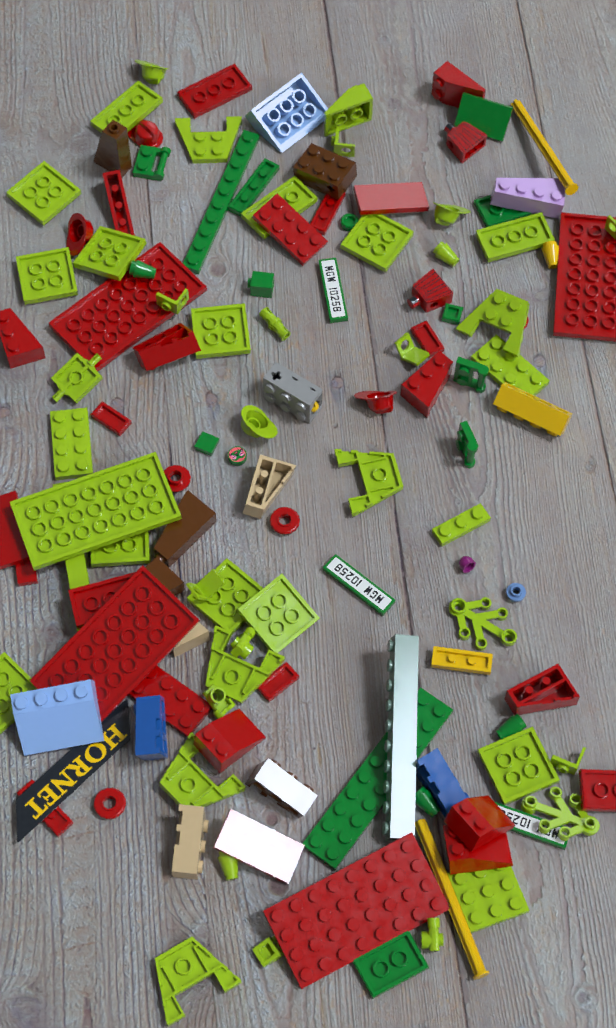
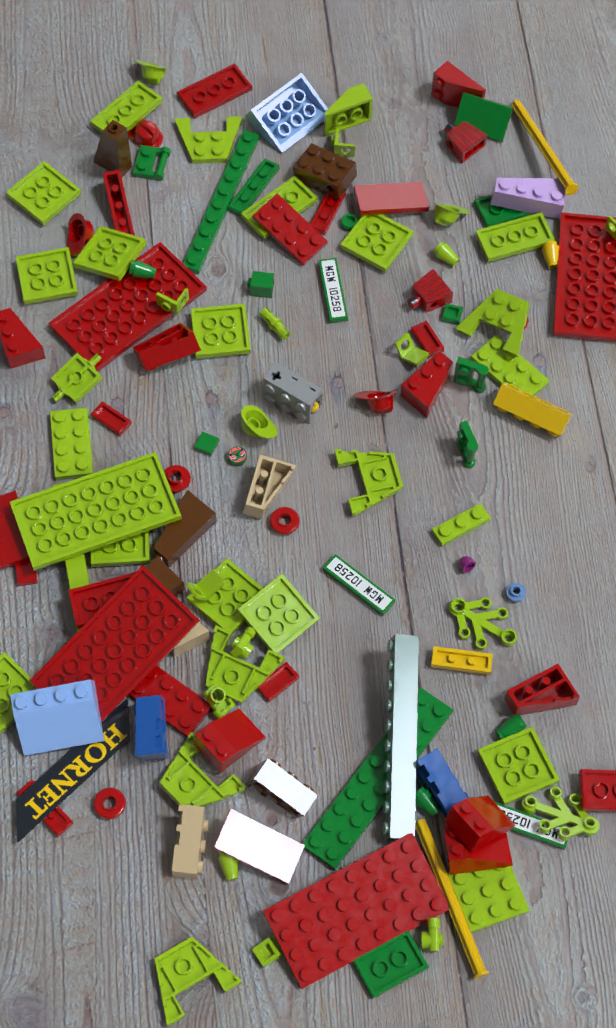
(565, 766): lime bracket -> none

